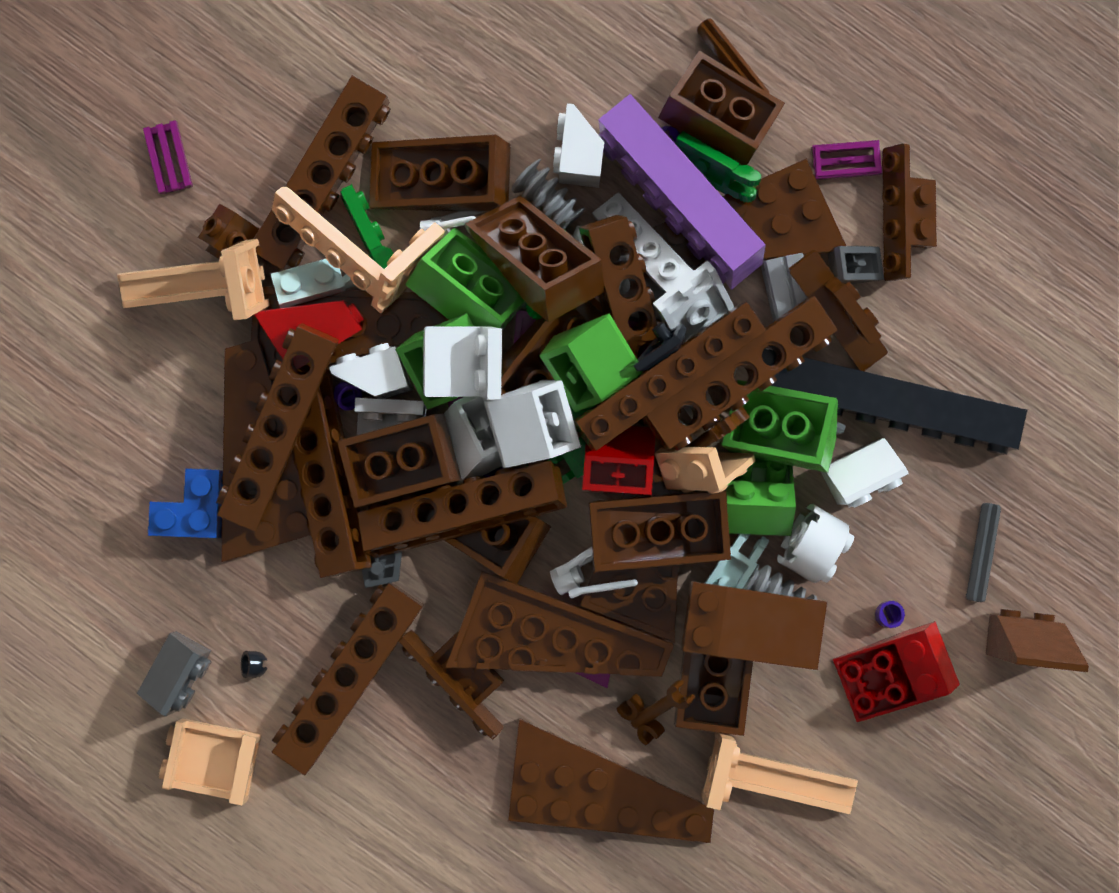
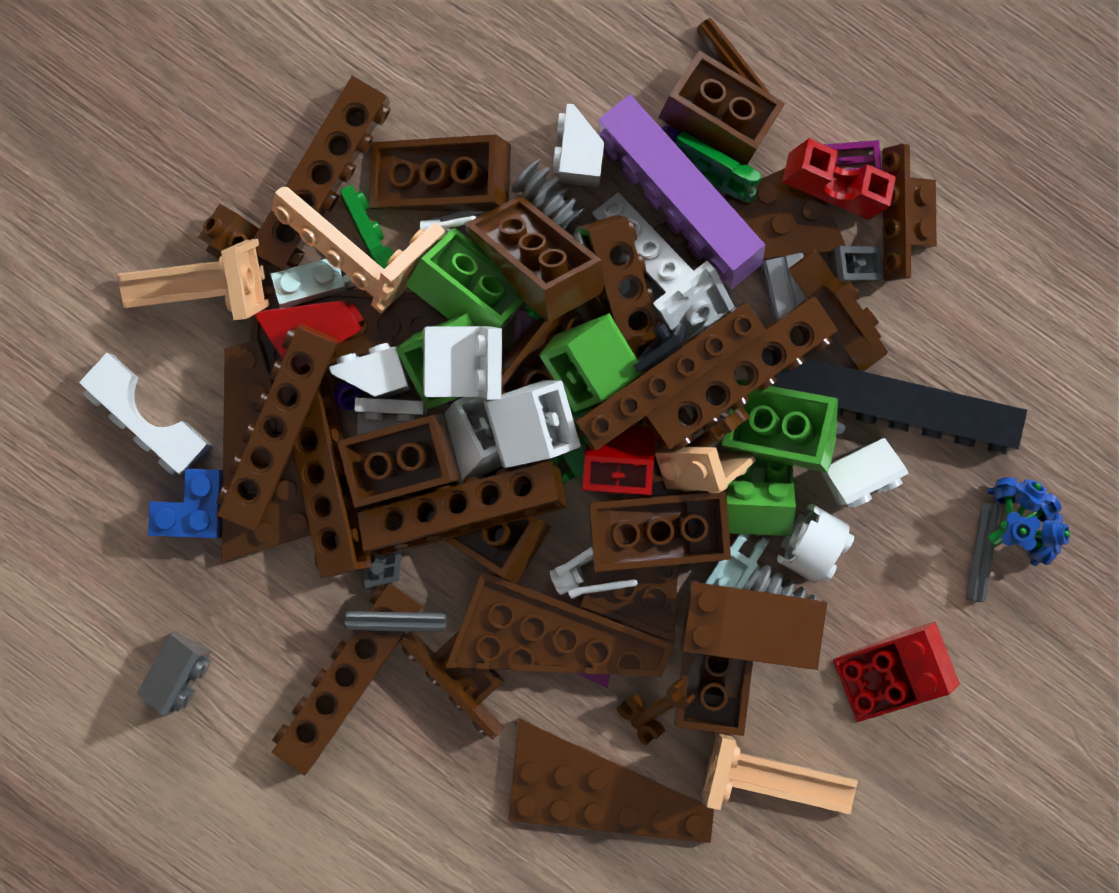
(114, 387): none -> white arch
(161, 130): magenta tile -> none
(210, 760): light nougat panel -> none
(252, 664): black hinge -> none
(395, 621): none -> dark grey axle
(859, 191): none -> red arch
(894, 612): dark purple hinge -> none
(1023, 531): none -> blue plant
(1033, 641): reddish brown slope -> none

